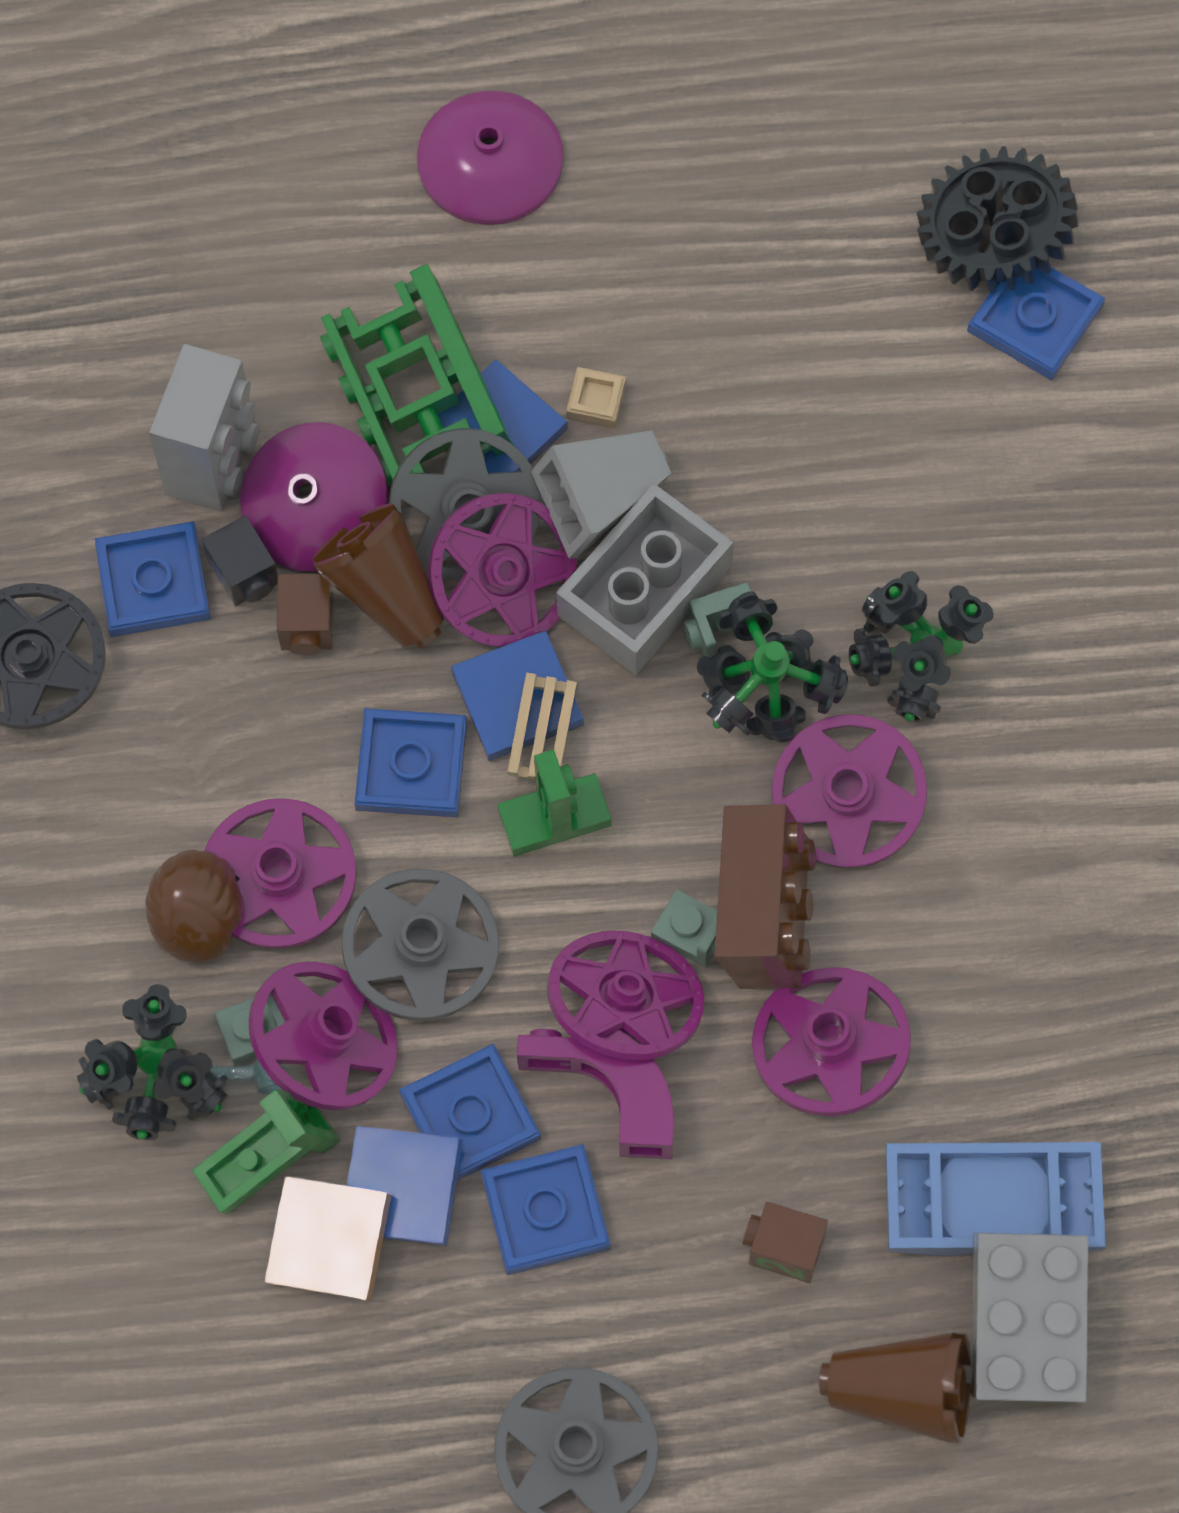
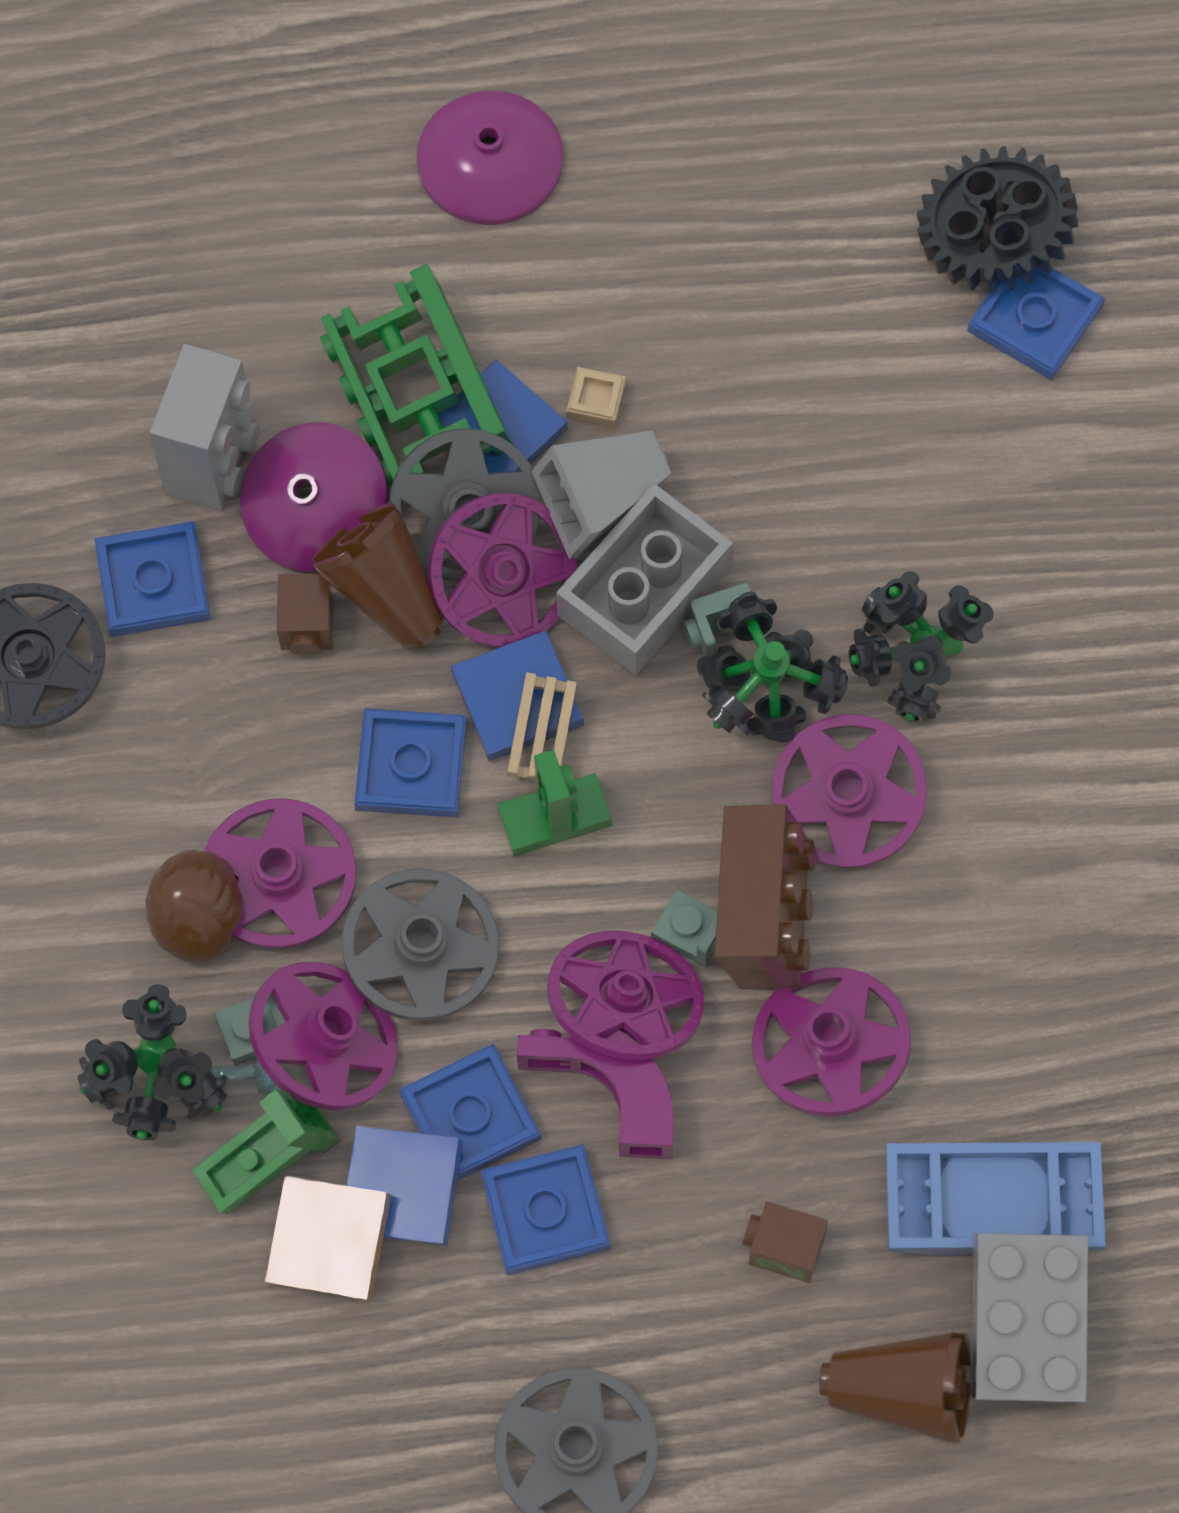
(241, 561): black brick -> none

